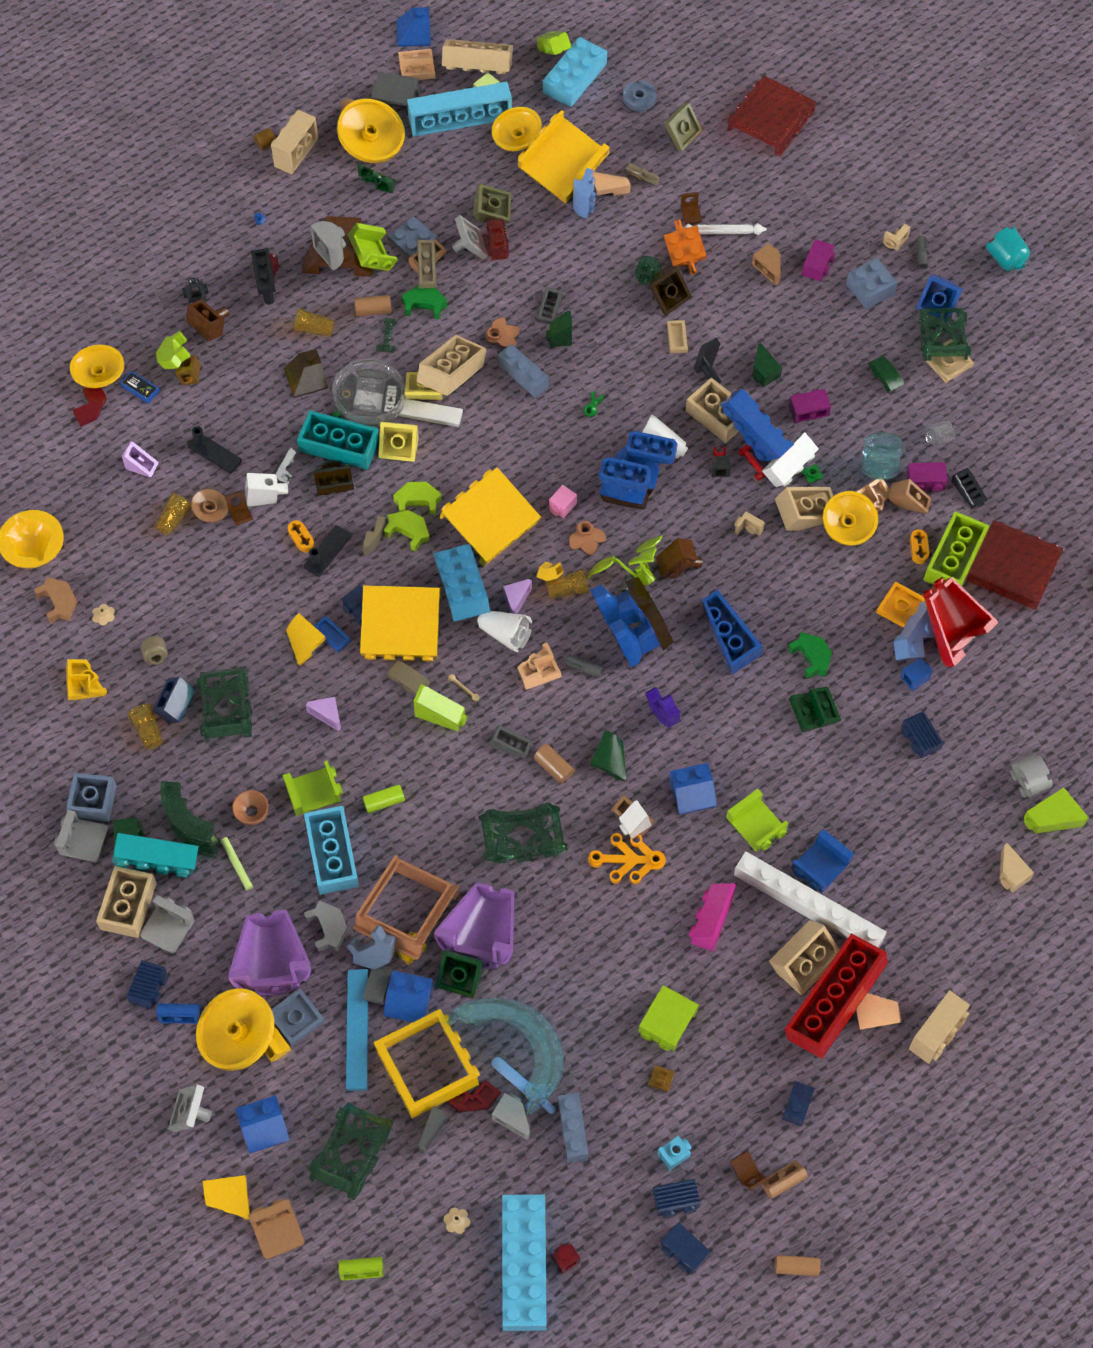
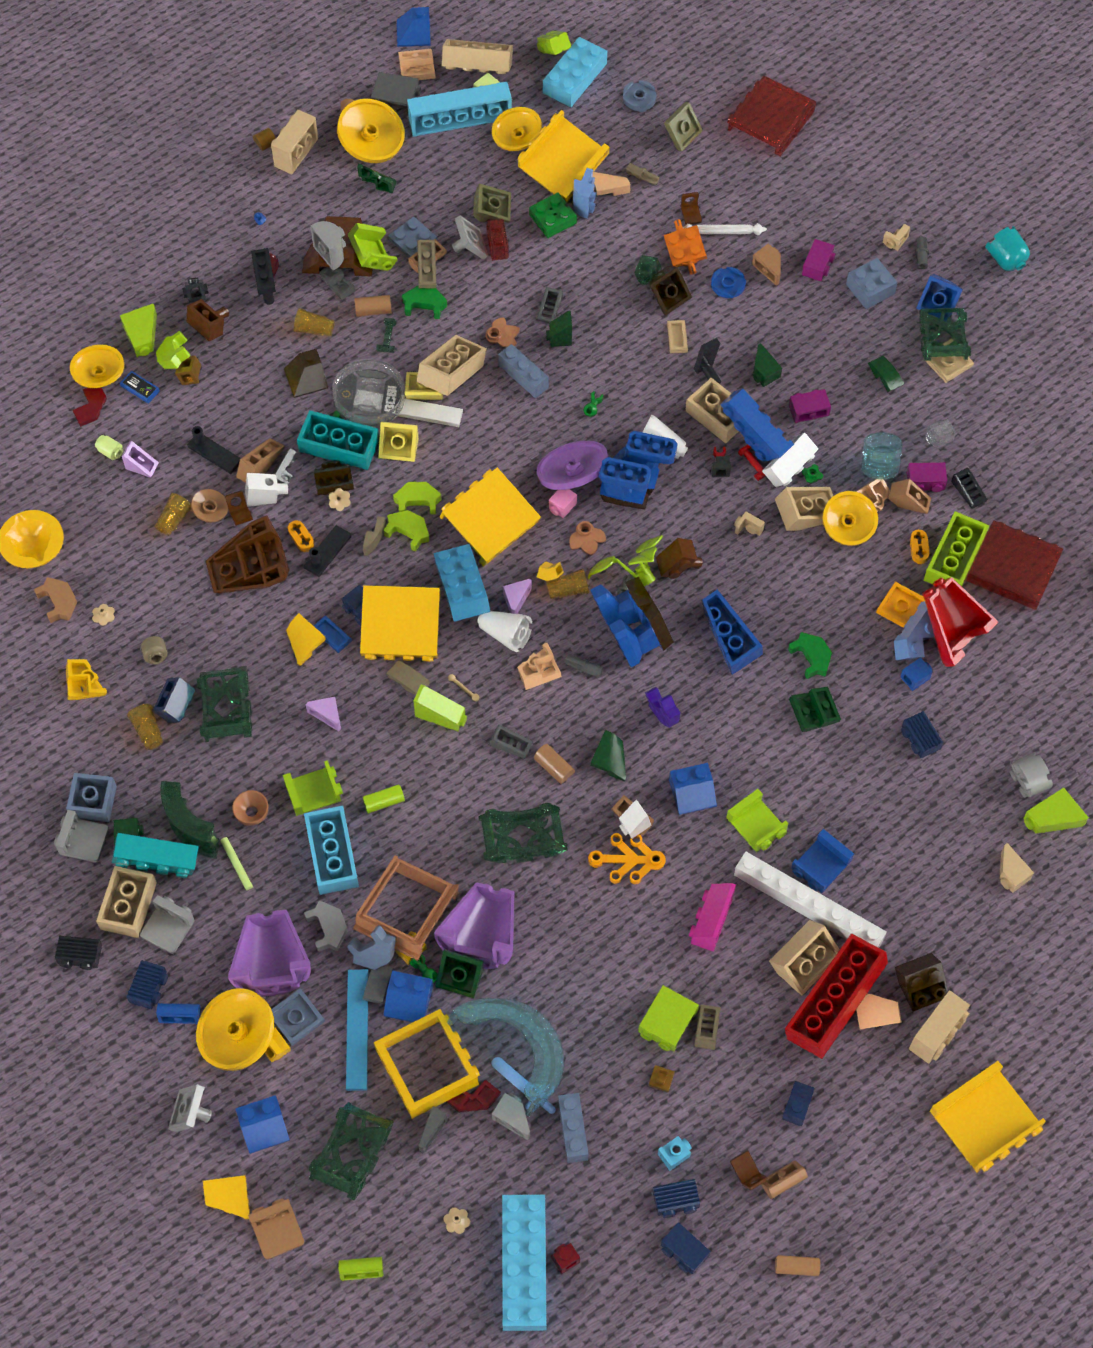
(78, 952): none -> black brick
(109, 447): none -> yellowish green brick
(141, 328): none -> lime slope
(249, 559): none -> reddish brown wedge
(259, 459): none -> medium nougat slope
(337, 282): none -> dark grey slope
(341, 502): none -> tan plant
(426, 972): none -> green arm
(552, 215): none -> green piece
(571, 465): none -> medium lavender dish
(706, 1039): none -> dark tan slope
(728, 282): none -> blue tile
(922, 981): none -> dark brown slope
(986, 1118): none -> yellow panel

